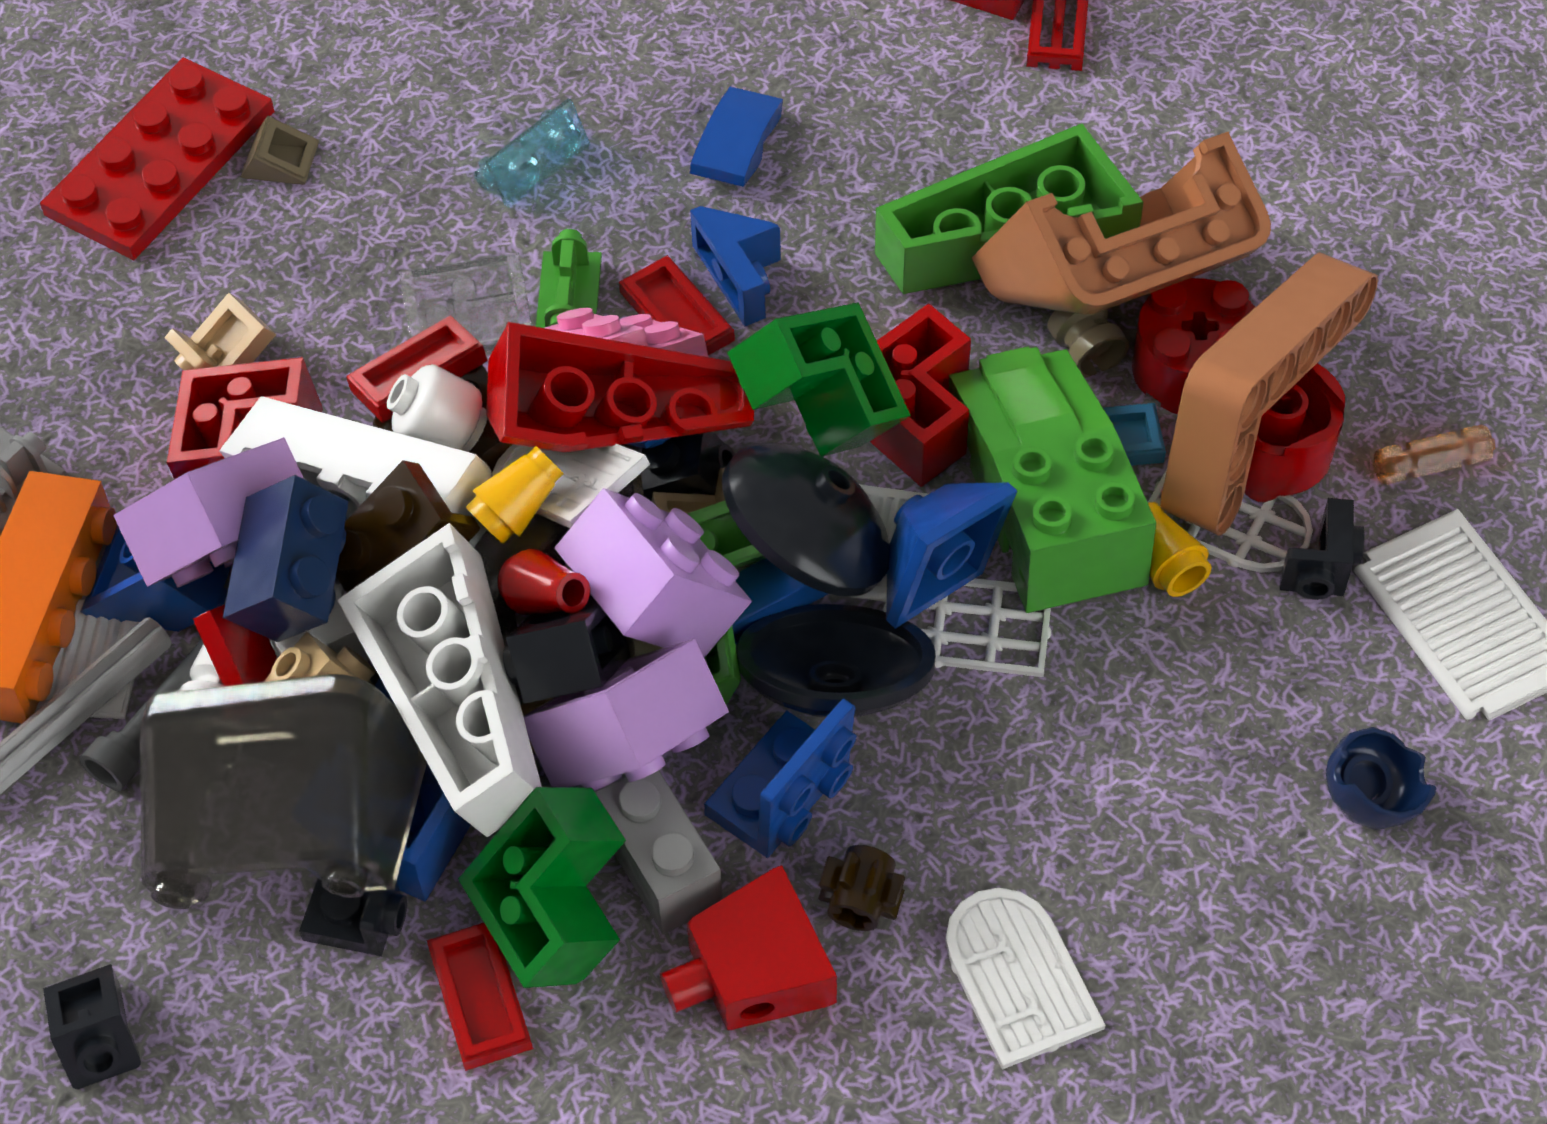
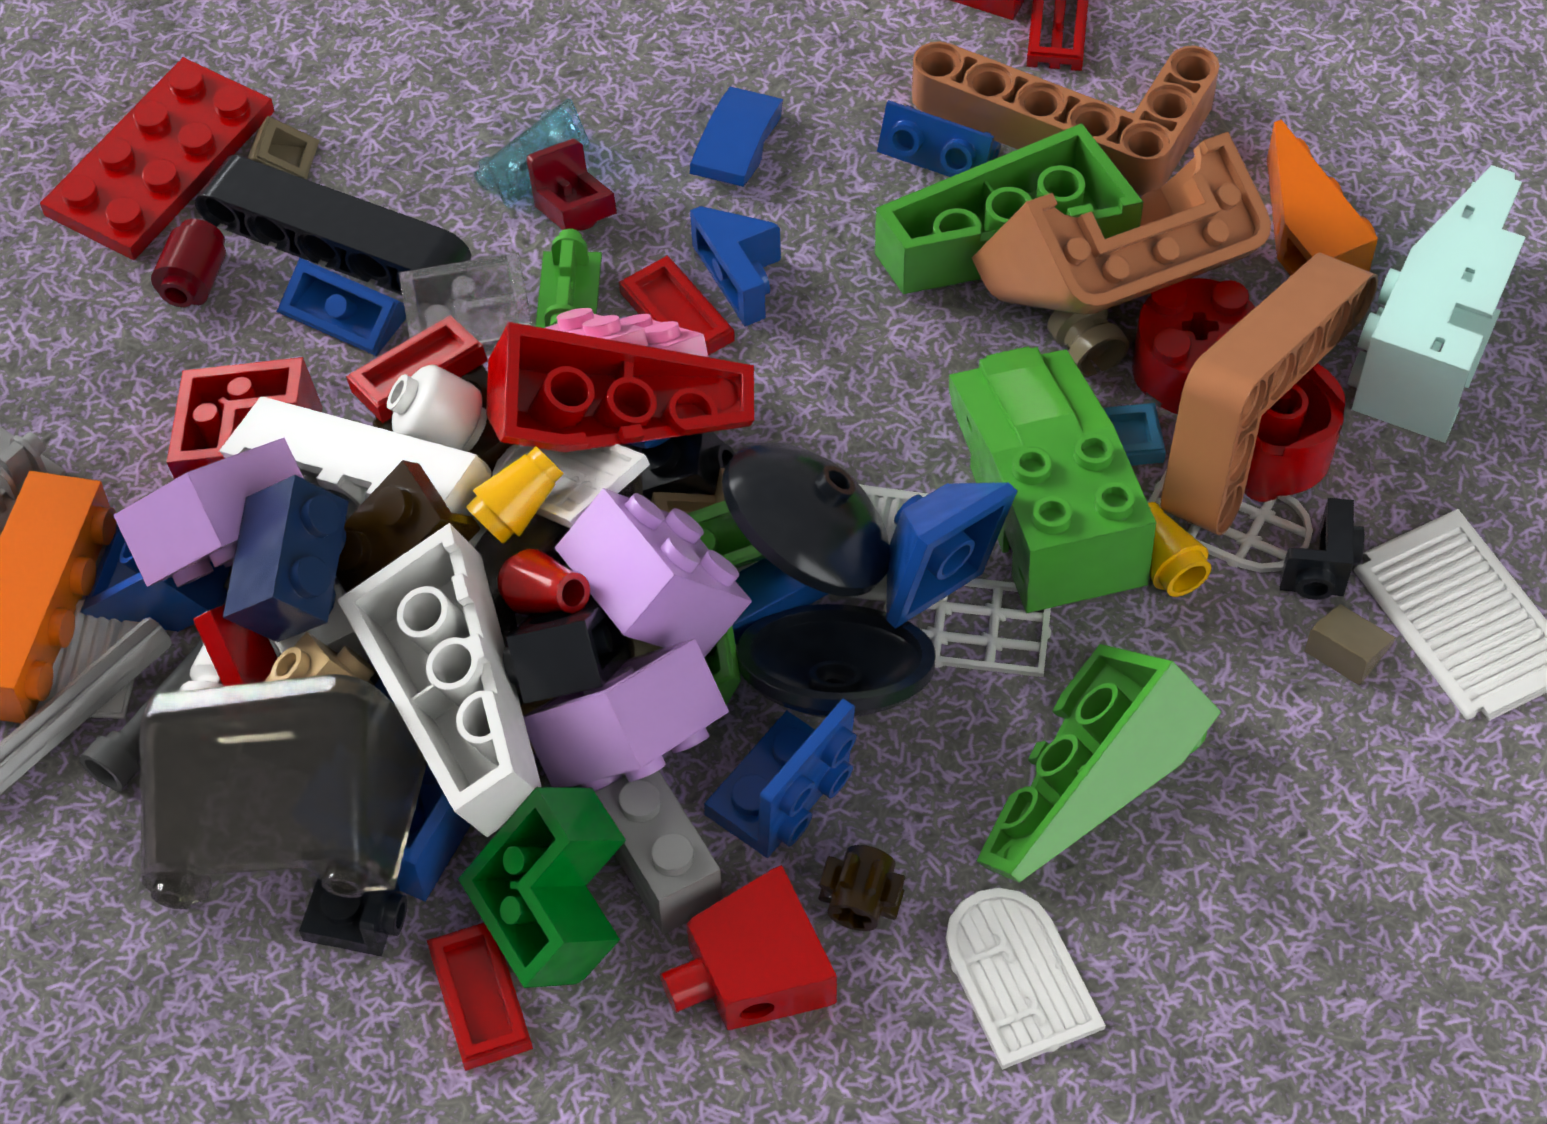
(90, 1027): black bracket -> none
(189, 263): none -> dark red brick
(225, 338): tan bracket -> none
(324, 224): none -> black beam
(341, 307): none -> blue slope
(565, 188): none -> dark red bracket
(830, 370): green brick -> none
(921, 358): red brick -> none
(933, 141): none -> blue hinge
(1027, 108): none -> nougat beam
(1120, 734): none -> bright green wedge
(1311, 208): none -> orange slope
(1348, 643): none -> dark tan slope
(1379, 764): dark blue hair -> none
(1433, 454): clear orange axle -> none
(1439, 297): none -> light aqua piece

